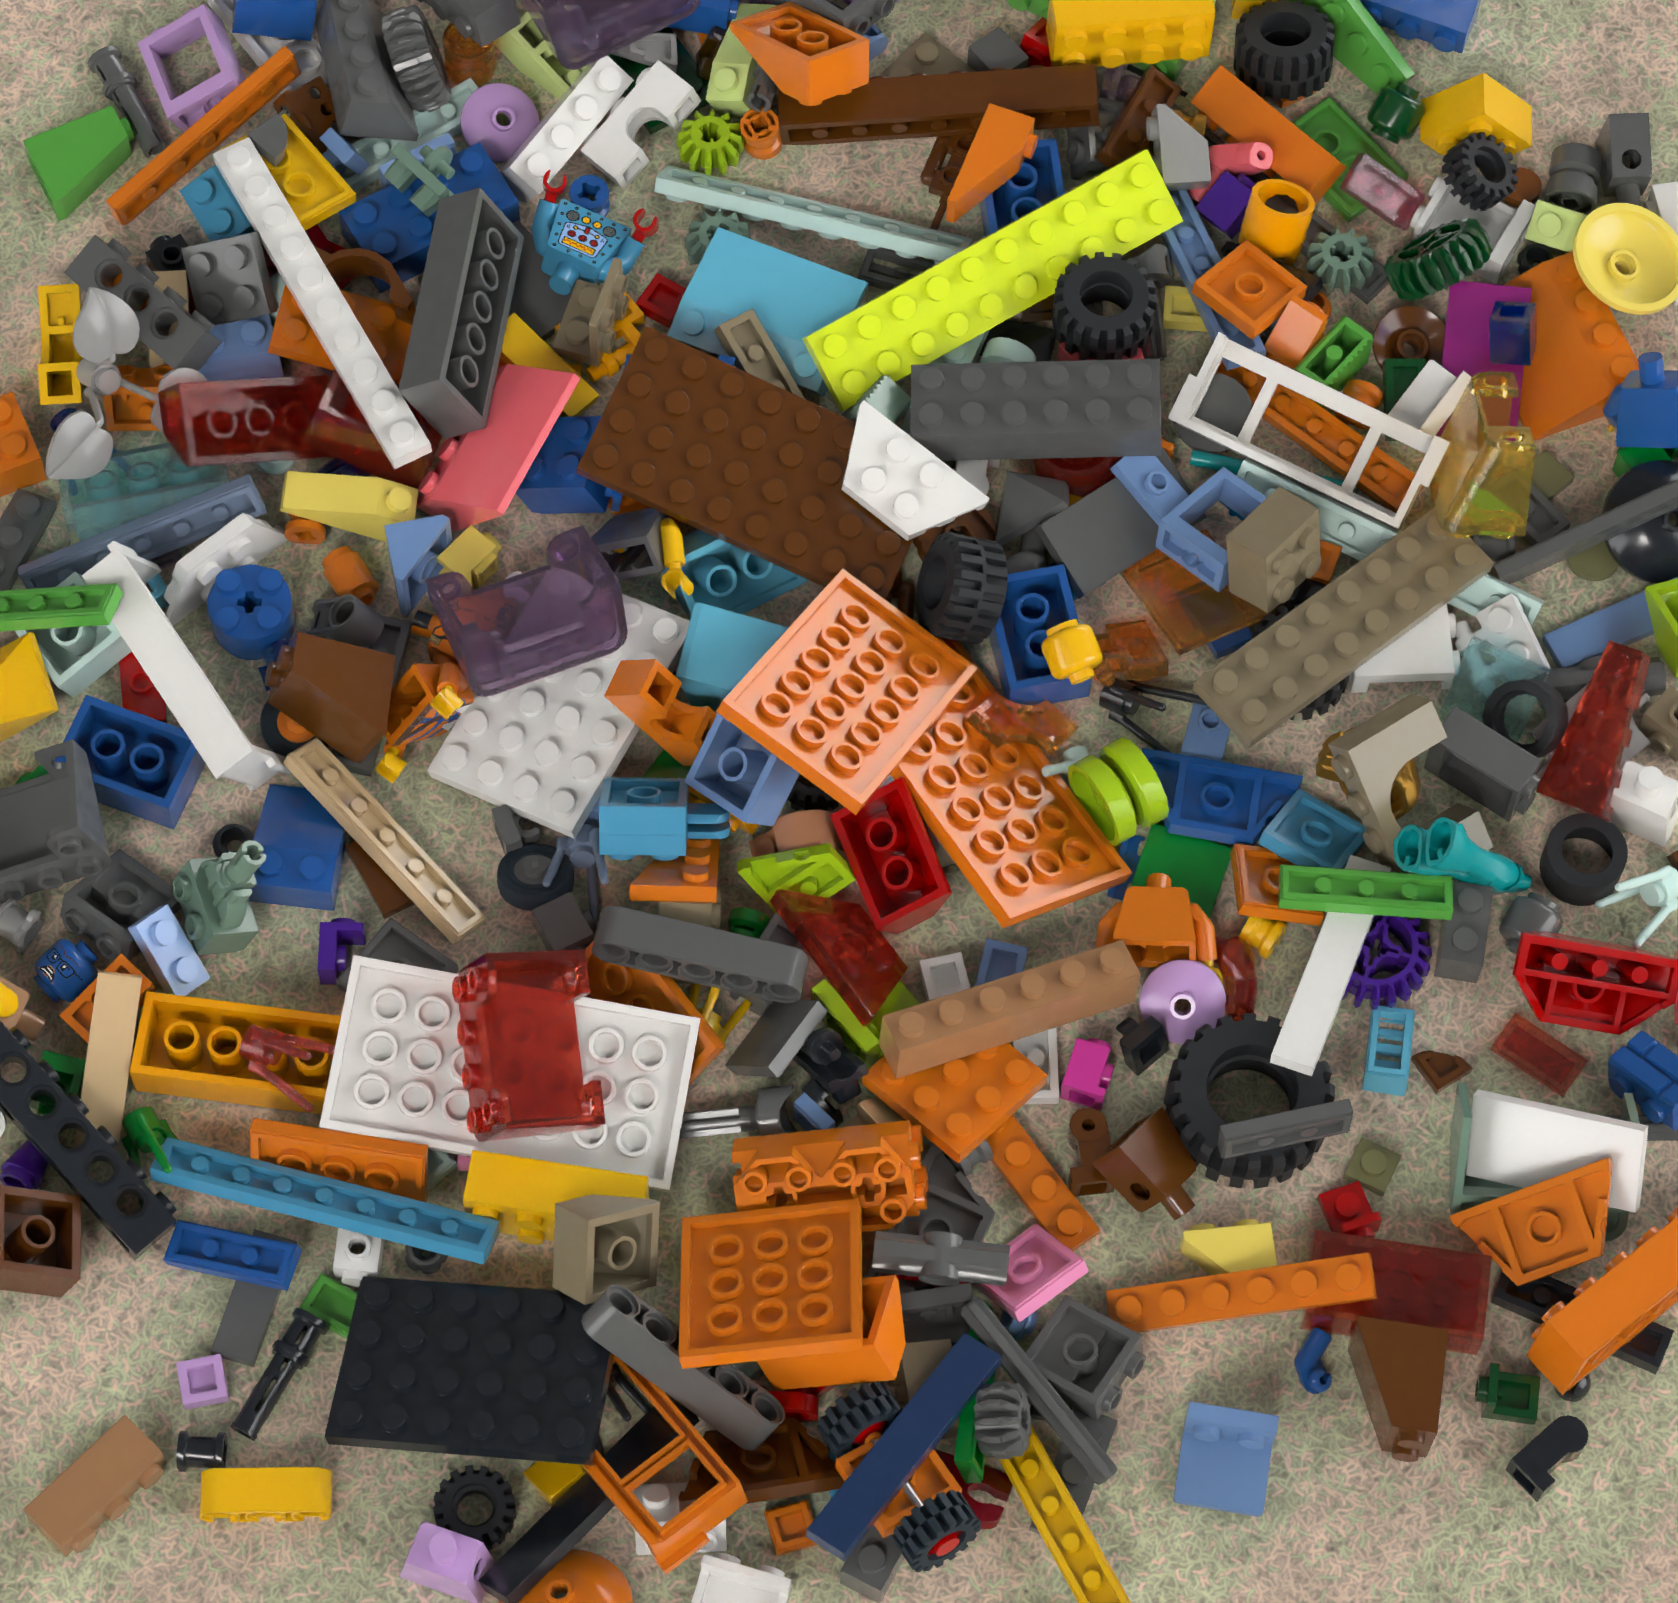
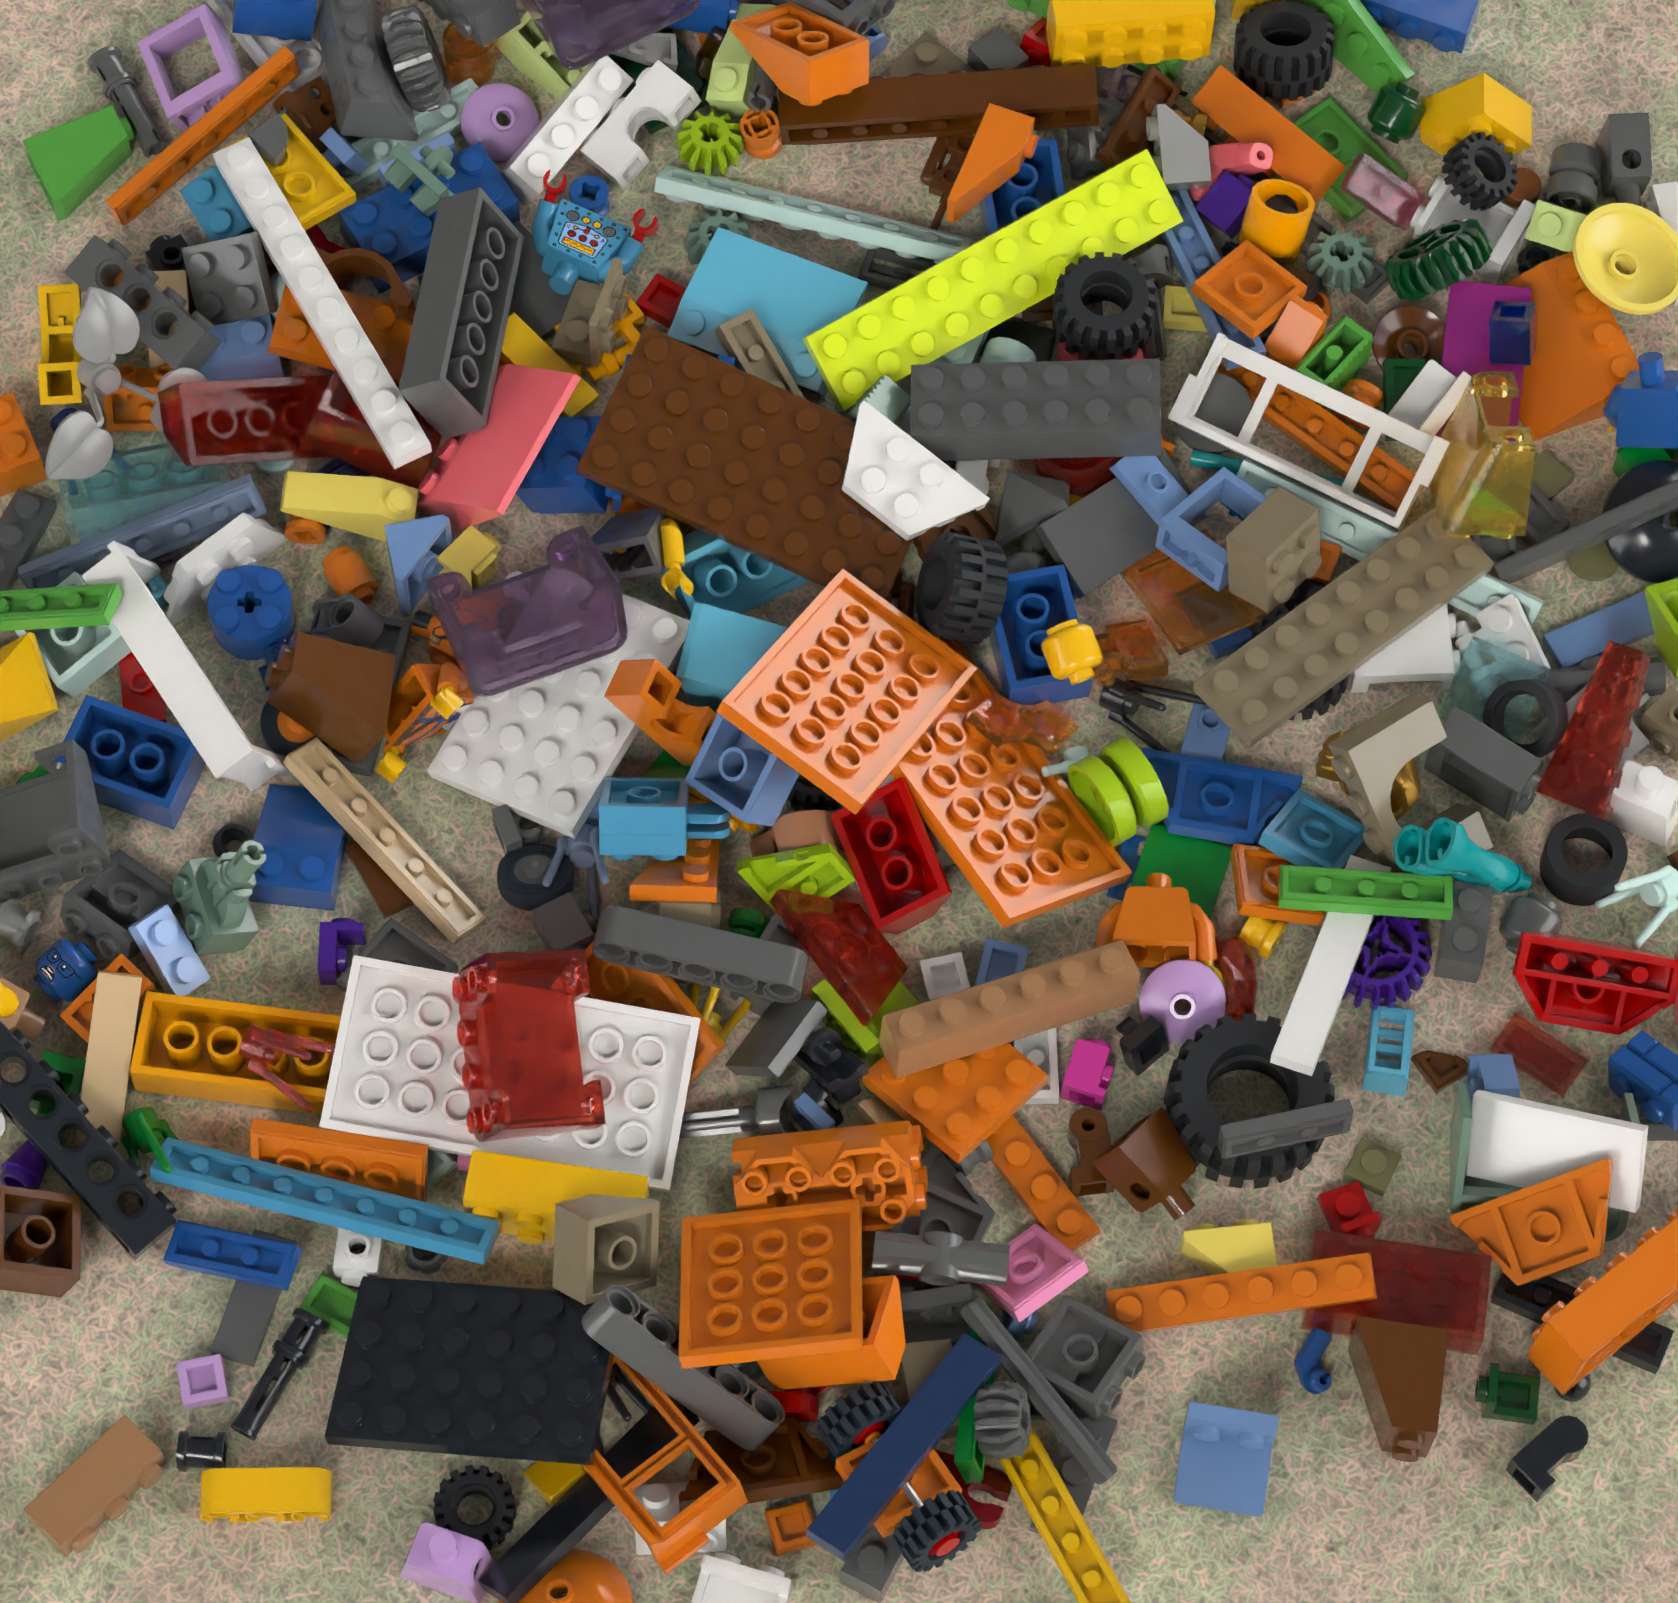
(1492, 1074): none -> medium blue brick

